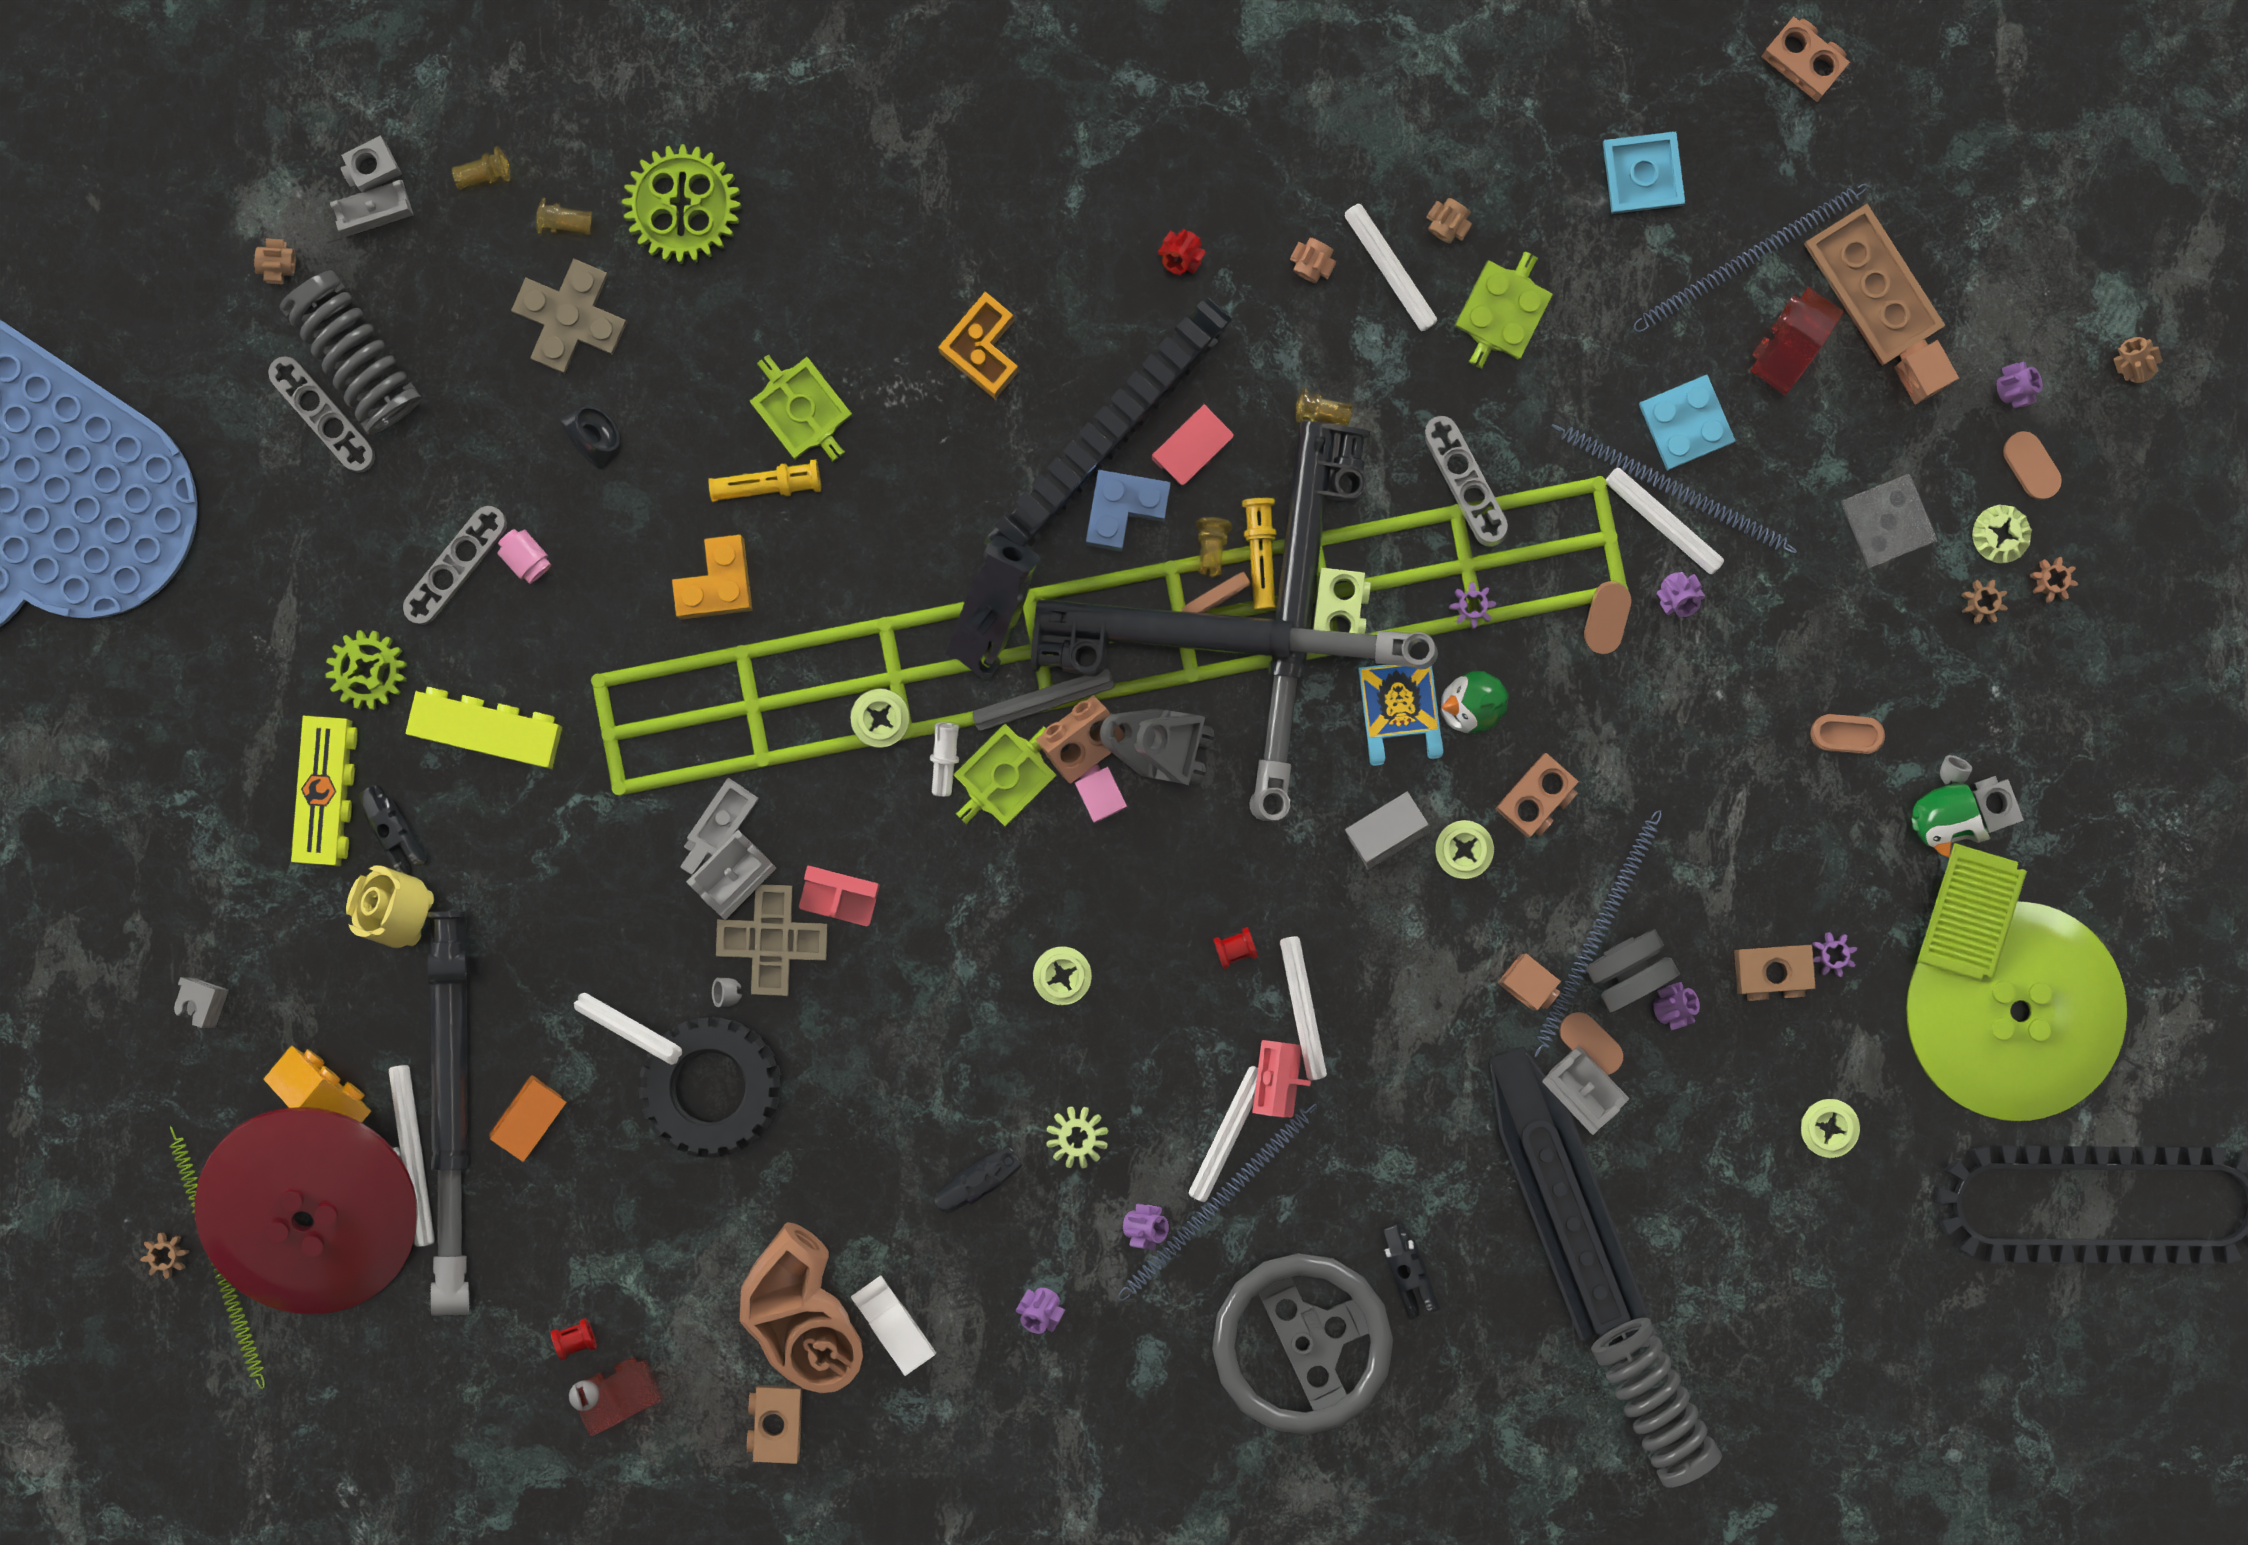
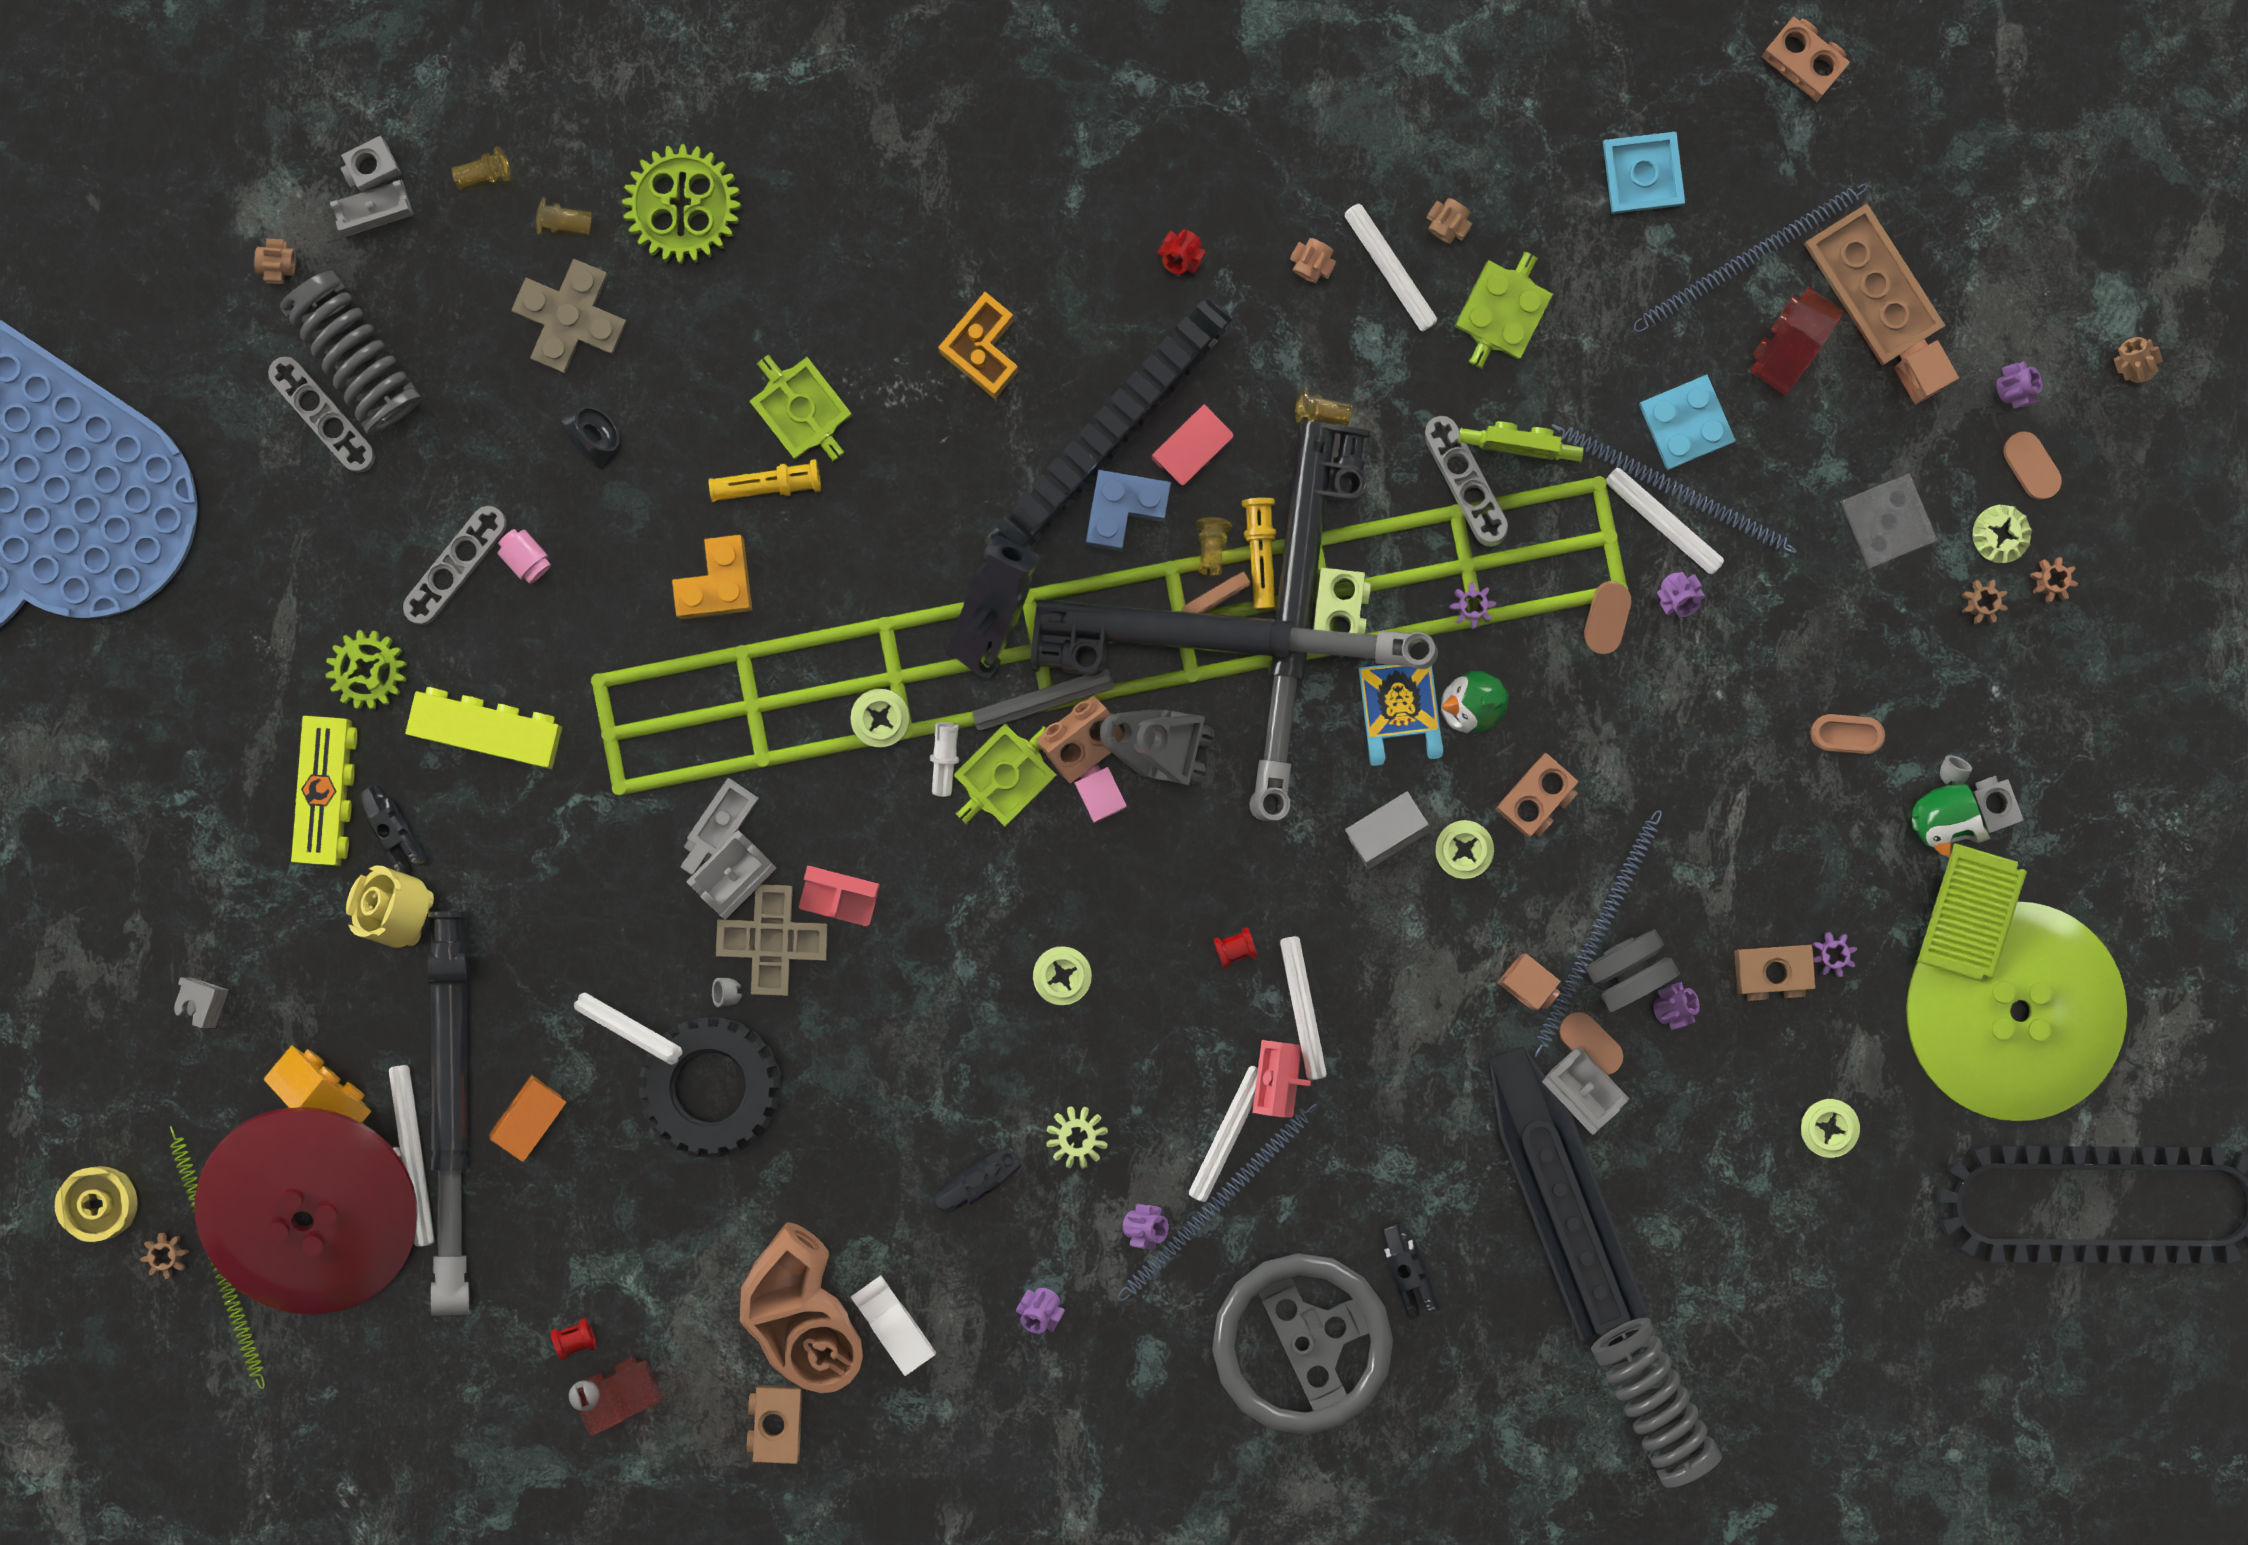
(88, 1223): none -> light yellow brick
(1507, 439): none -> lime plate

